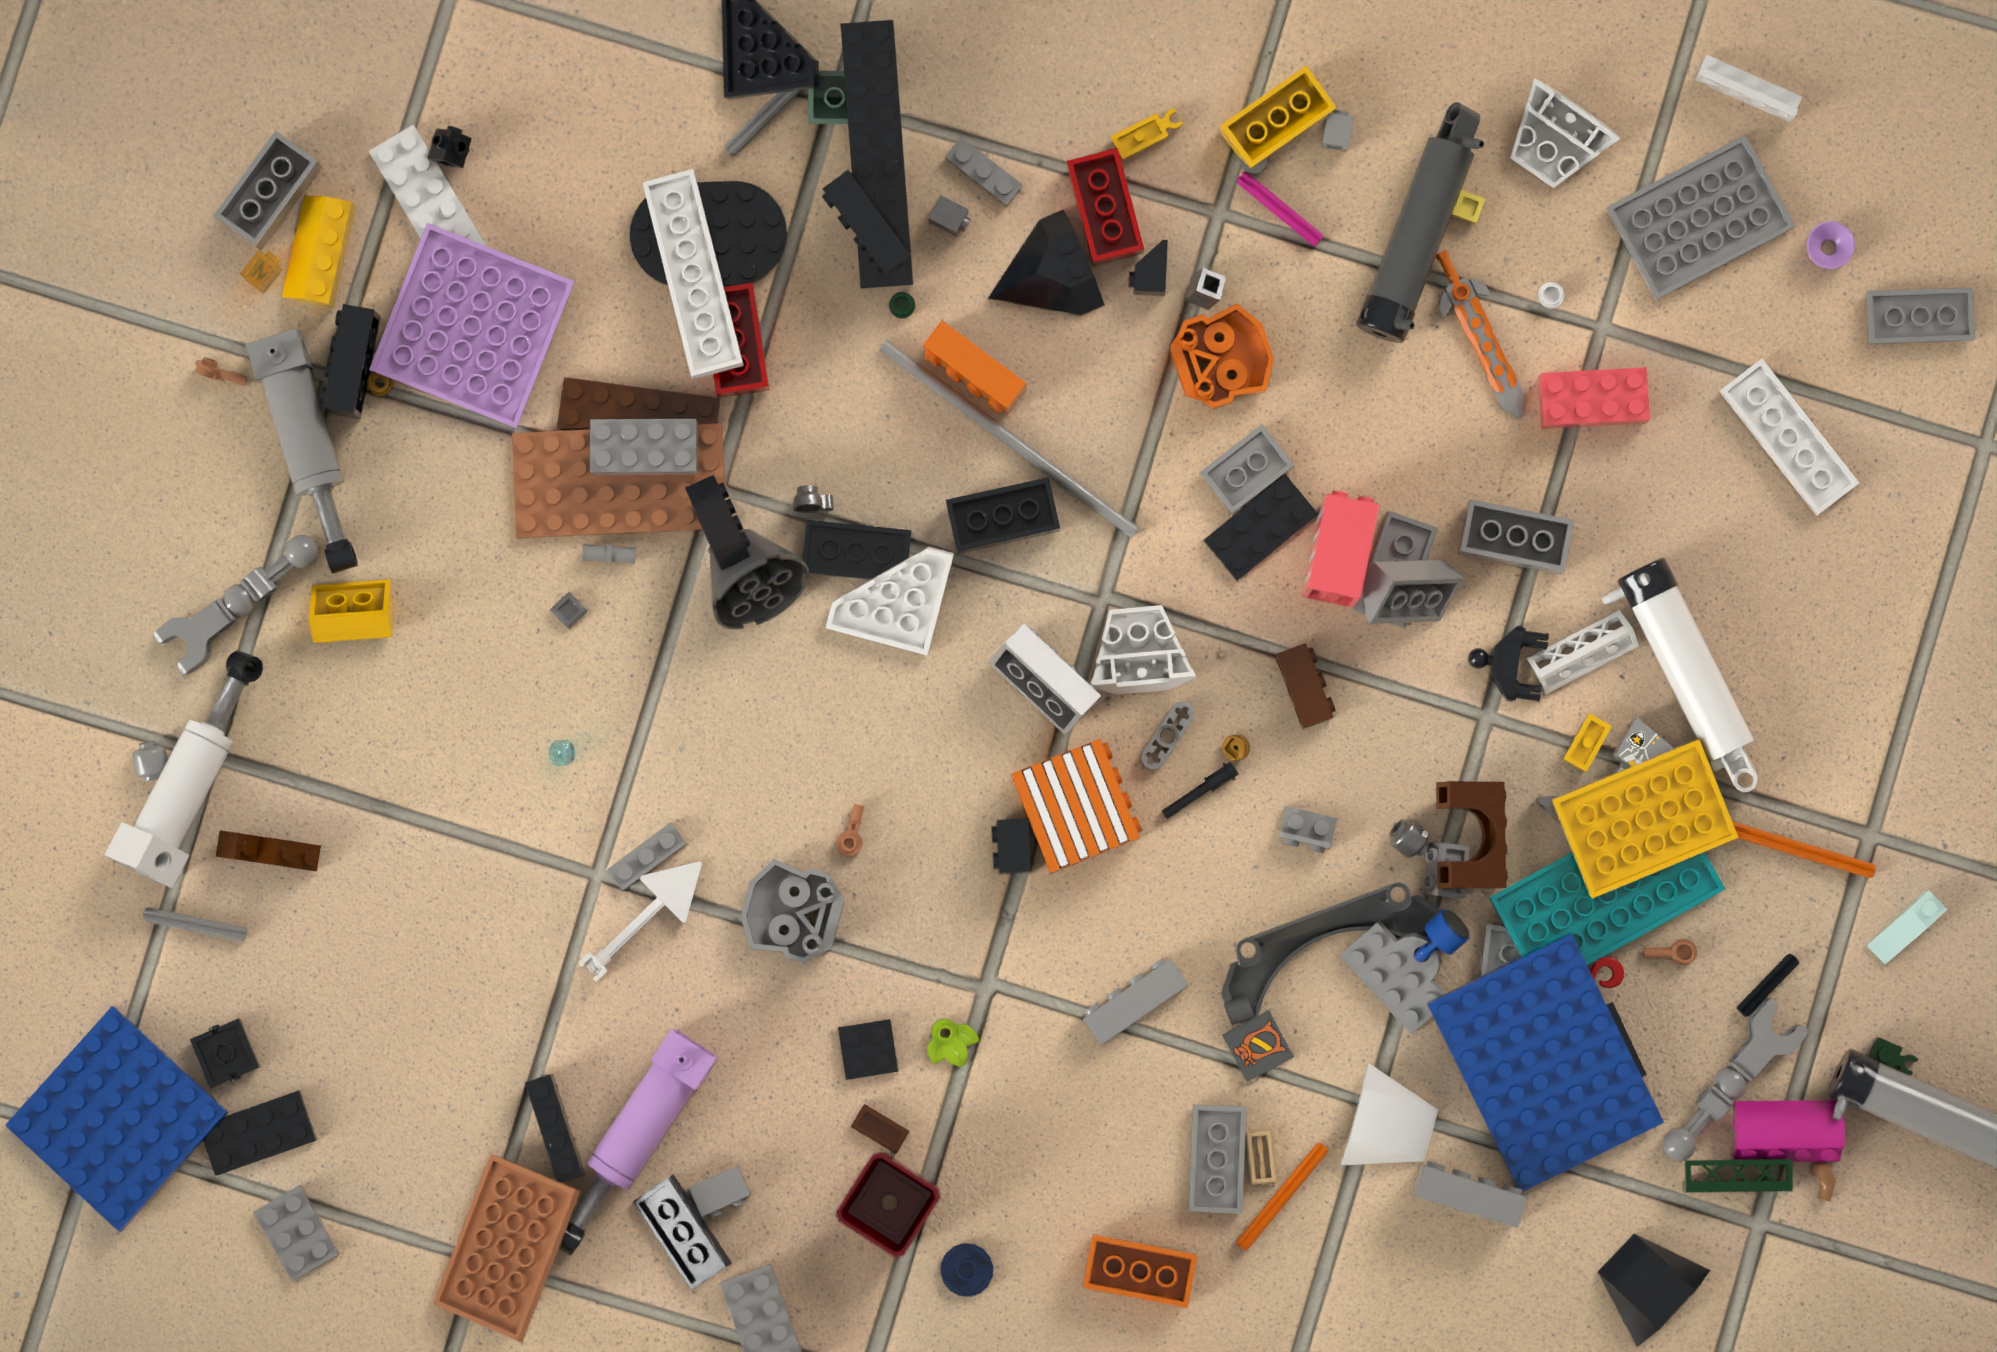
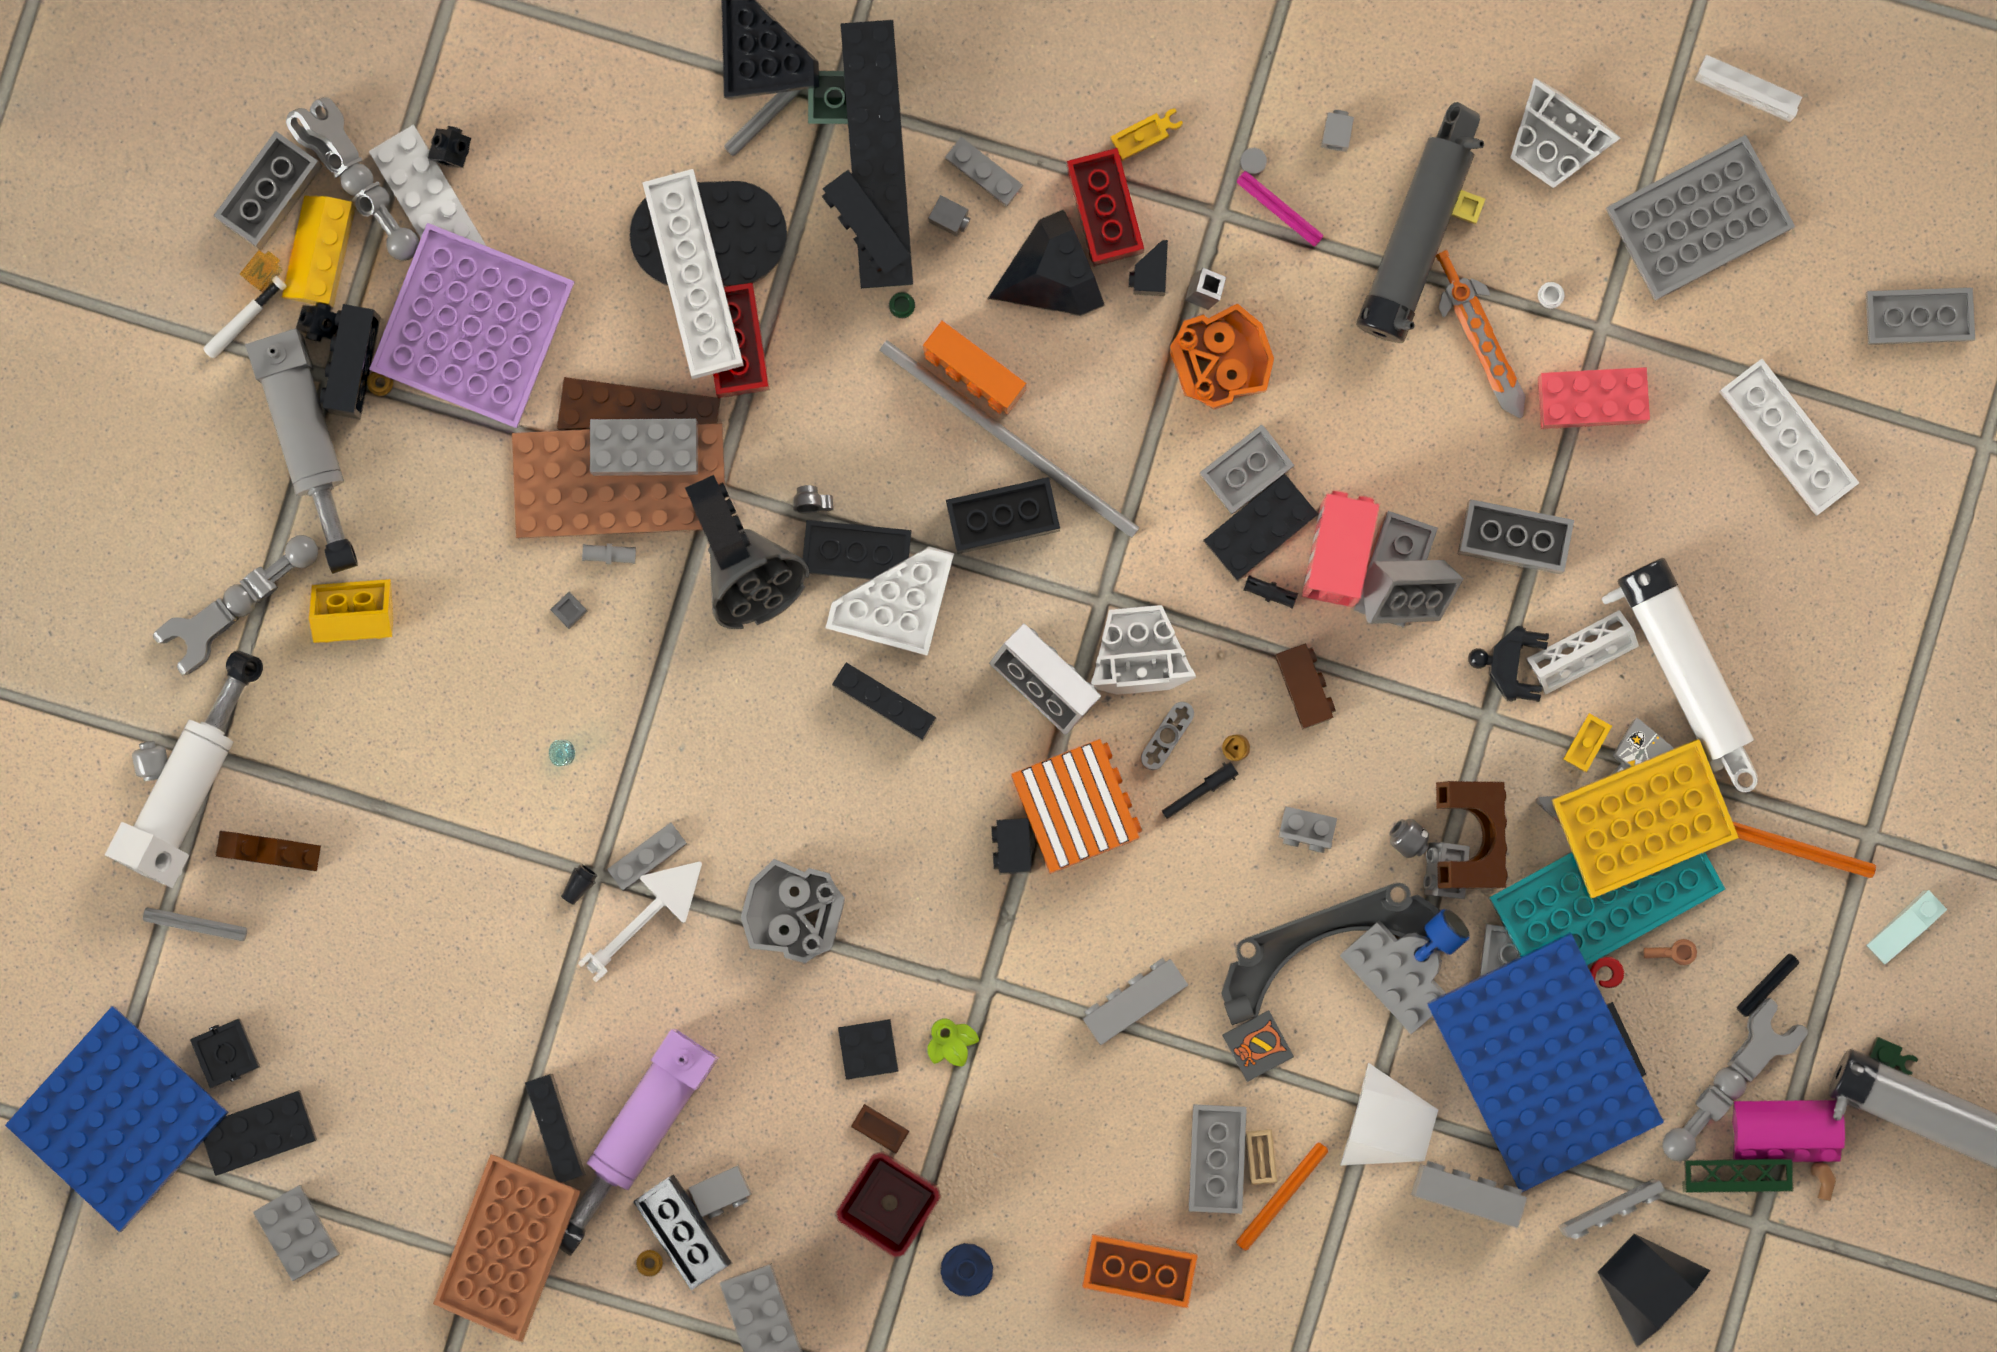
(208, 368): nougat plate -> none
(240, 321): none -> white piece
(317, 322): none -> black brick
(334, 148): none -> light grey piece
(579, 883): none -> black cone
(640, 1263): none -> pearl gold plate
(850, 842): nougat plate -> none
(884, 701): none -> black brick
(1270, 591): none -> black pin
(1277, 117): yellow slope -> none
(1619, 1205): none -> light grey plate
(1839, 235): lavender piece -> none

